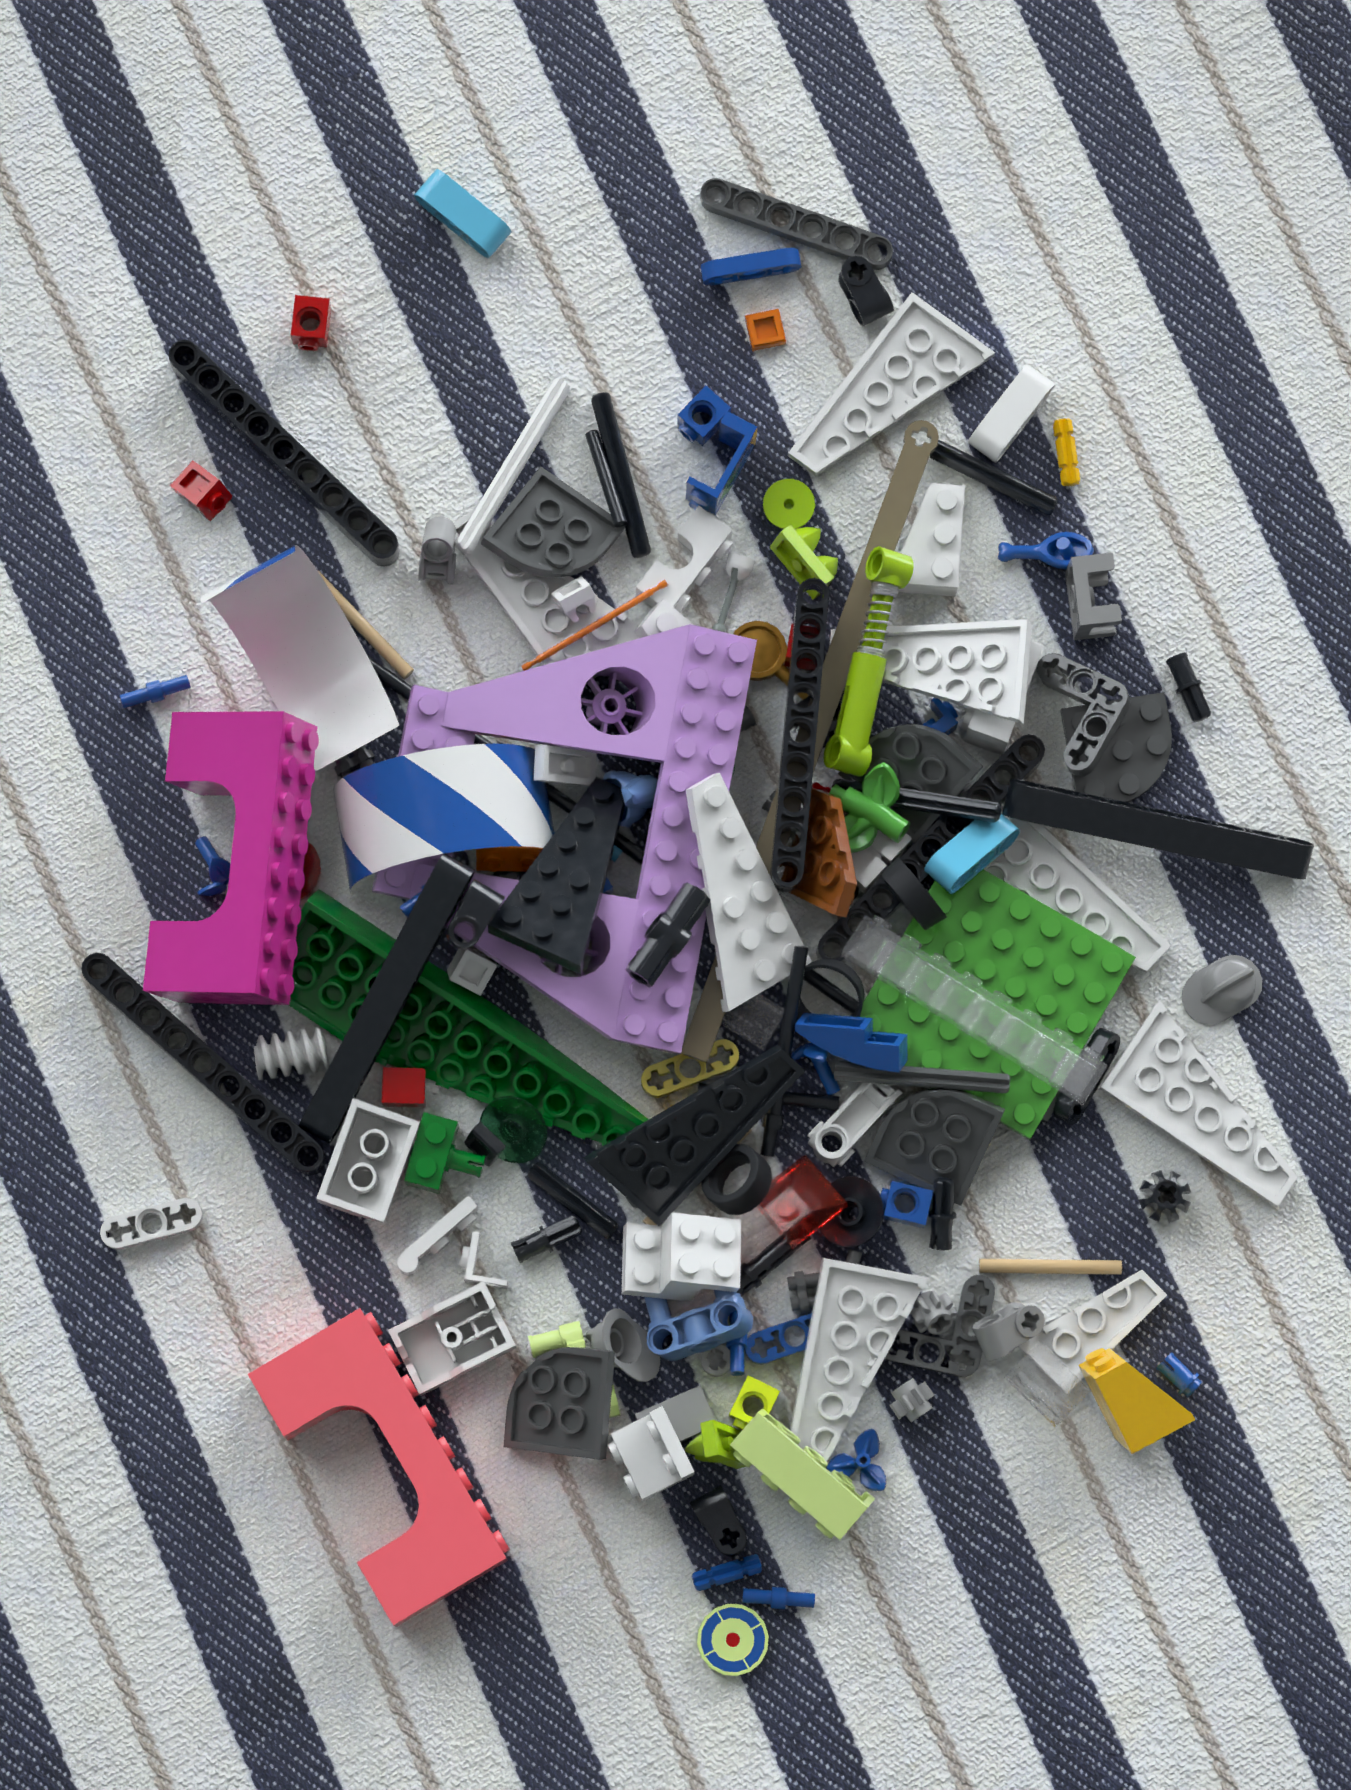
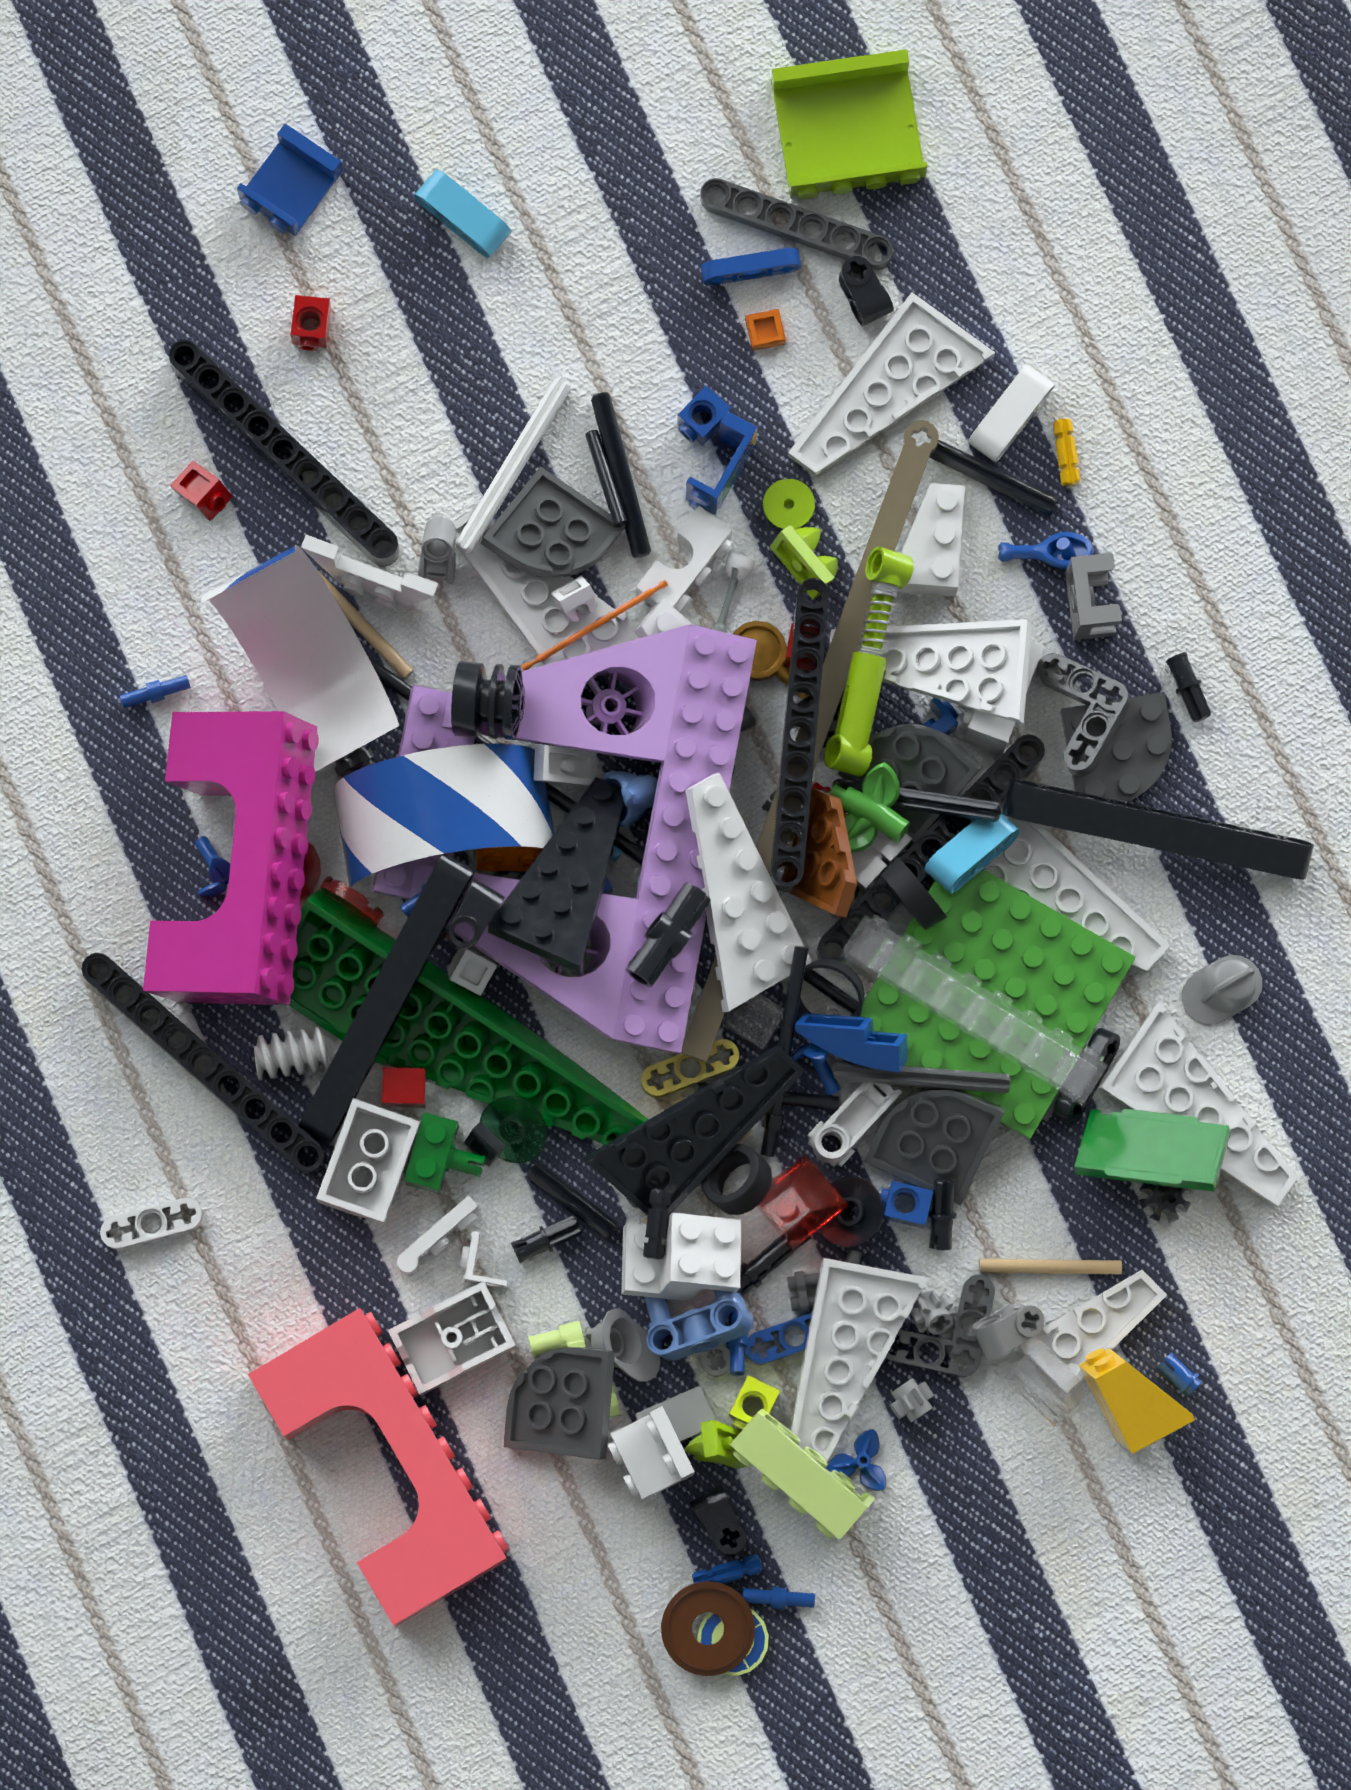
(290, 181): none -> blue panel
(351, 899): none -> clear red tile
(363, 578): none -> white wing
(487, 700): none -> black wheel
(657, 1224): none -> black axle
(678, 1621): none -> reddish brown piece
(847, 124): none -> lime panel
(1153, 1149): none -> piece

